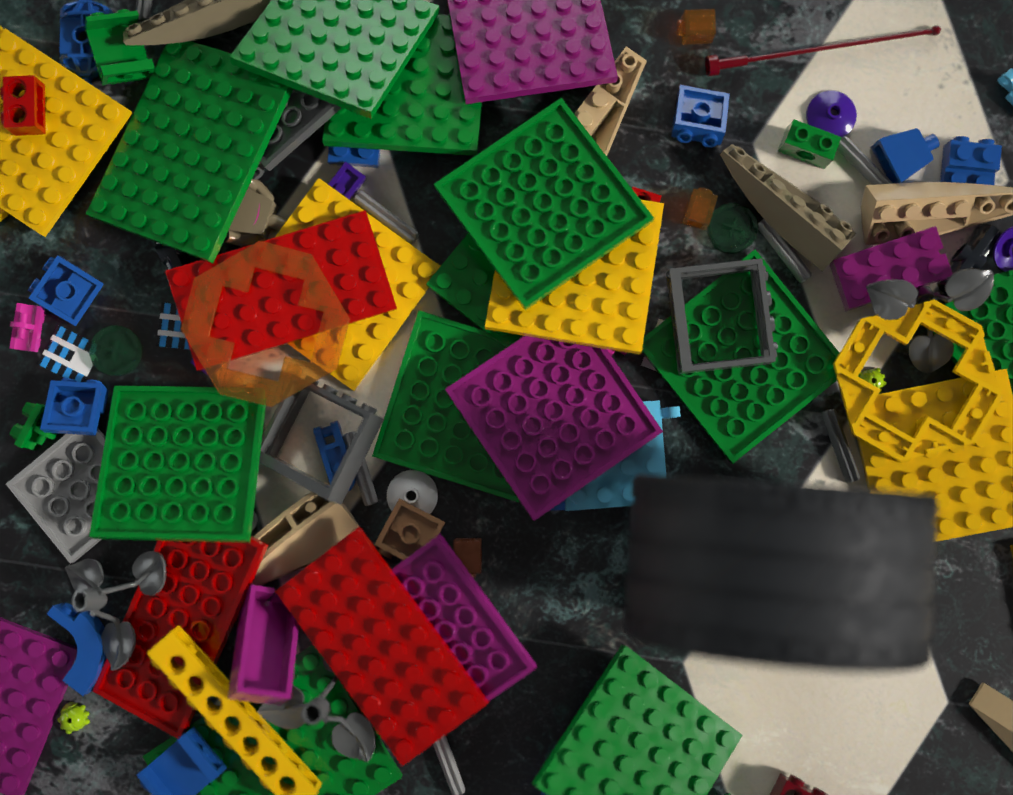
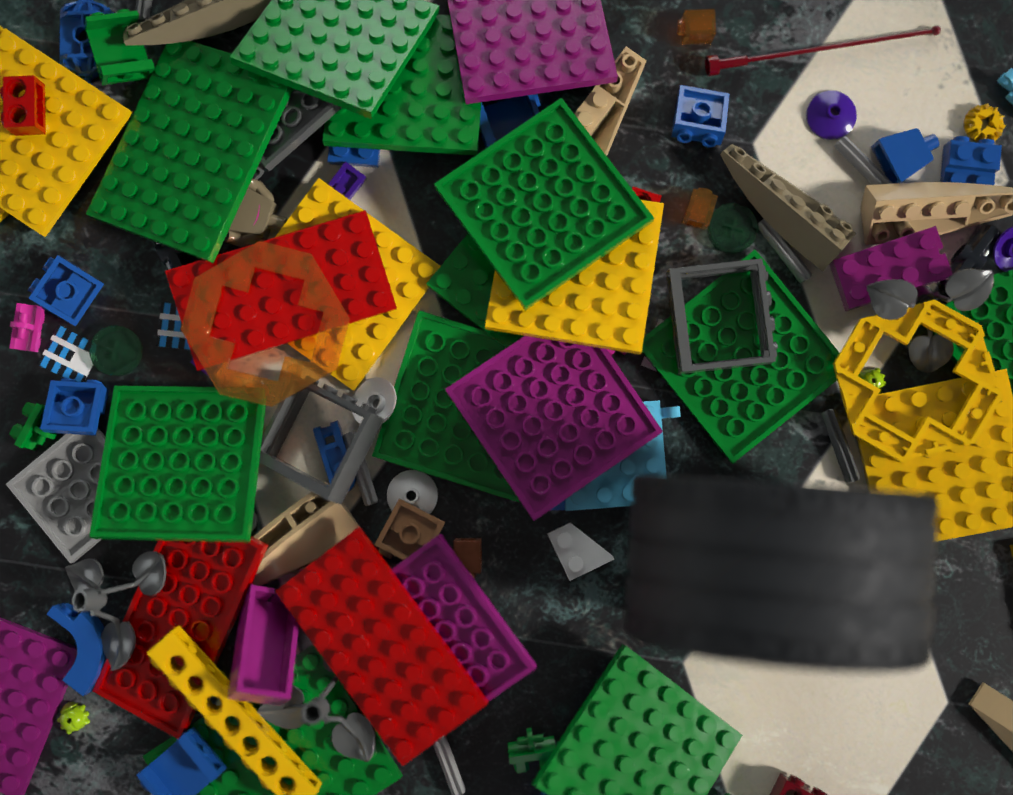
(373, 392): none -> white dish
(386, 217): light grey axle -> none
(506, 116): none -> blue panel
(530, 749): none -> green hips
(577, 551): none -> white wing
(809, 144): green brick -> none
(973, 124): none -> yellow gear

